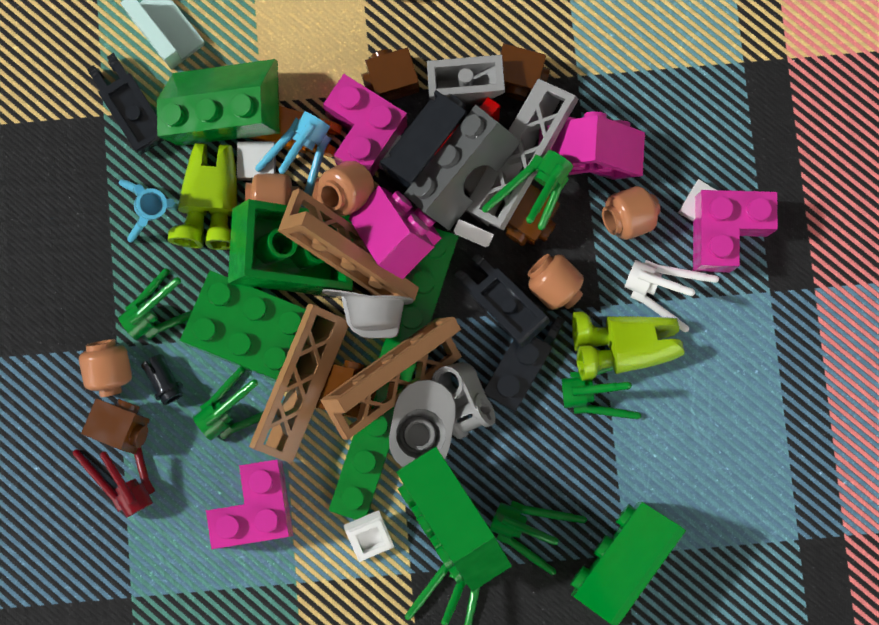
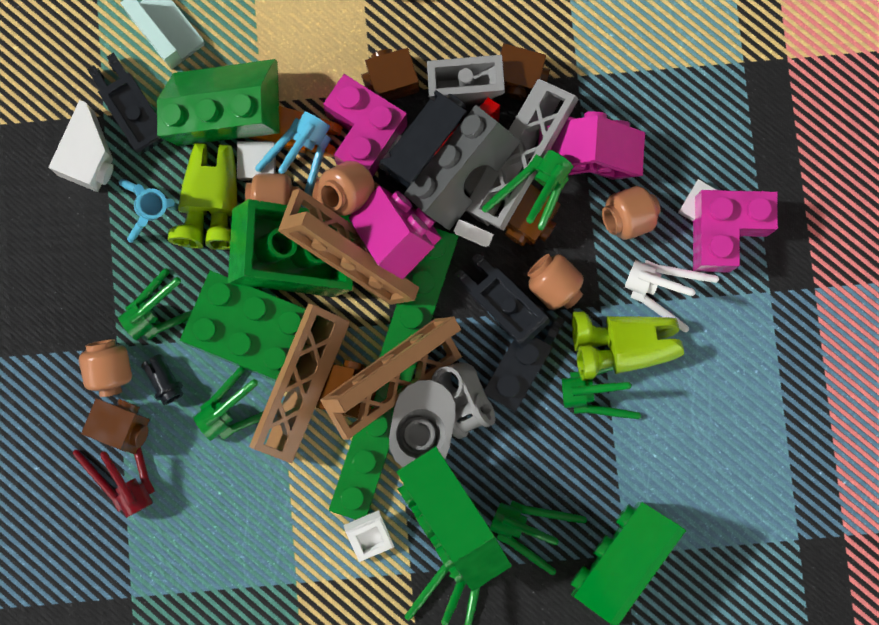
(83, 151): none -> white slope
(264, 510): dark pink brick -> none
(372, 315): light grey piece -> none

